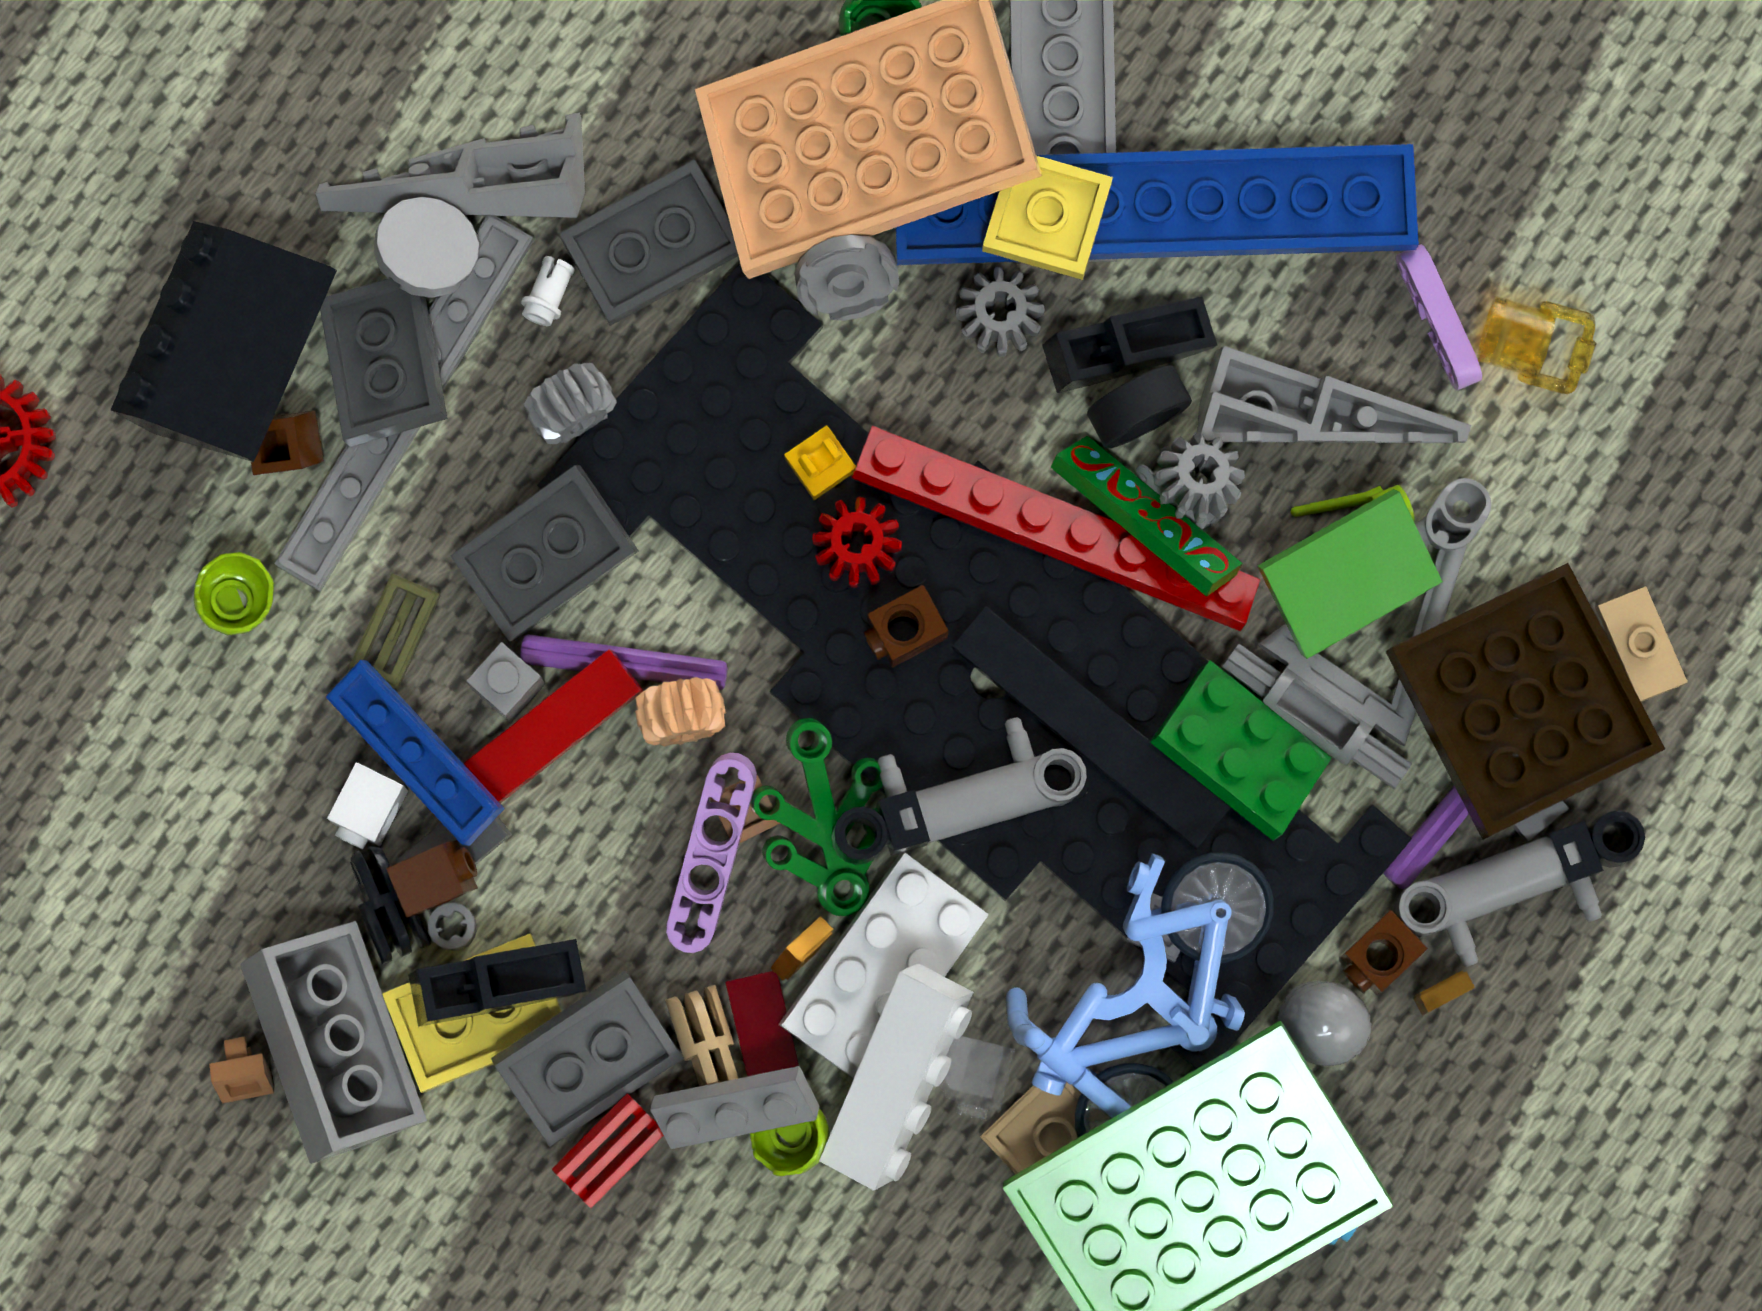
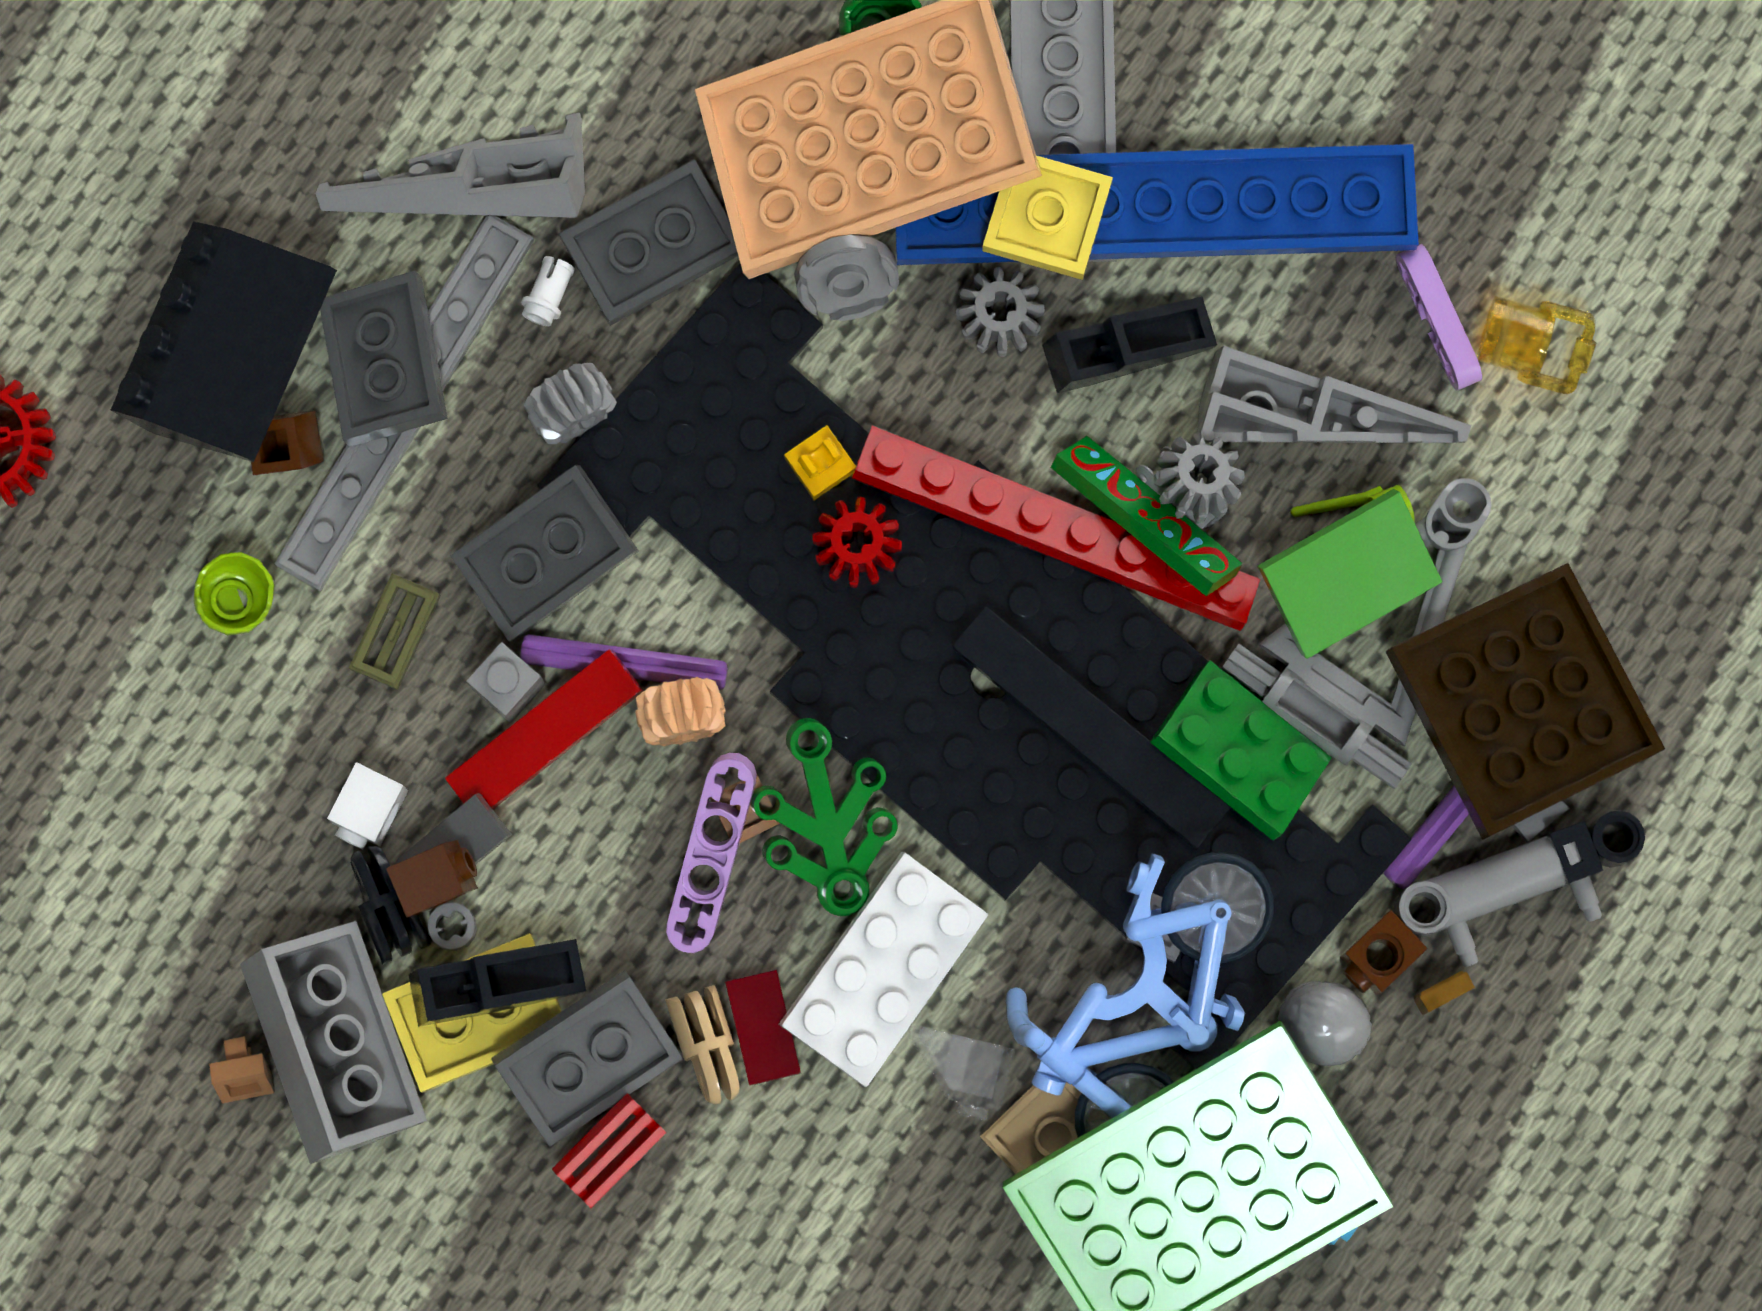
(415, 753): blue tile -> none
(426, 246): tile -> none
(735, 1107): light grey plate -> none
(802, 949): pearl gold tile -> none
(807, 1145): lime hair -> none
(897, 1077): white brick -> none
(915, 605): reddish brown brick -> none
(959, 806): light grey piece -> none
(1139, 406): black tyre -> none
(1641, 644): tan plate -> none

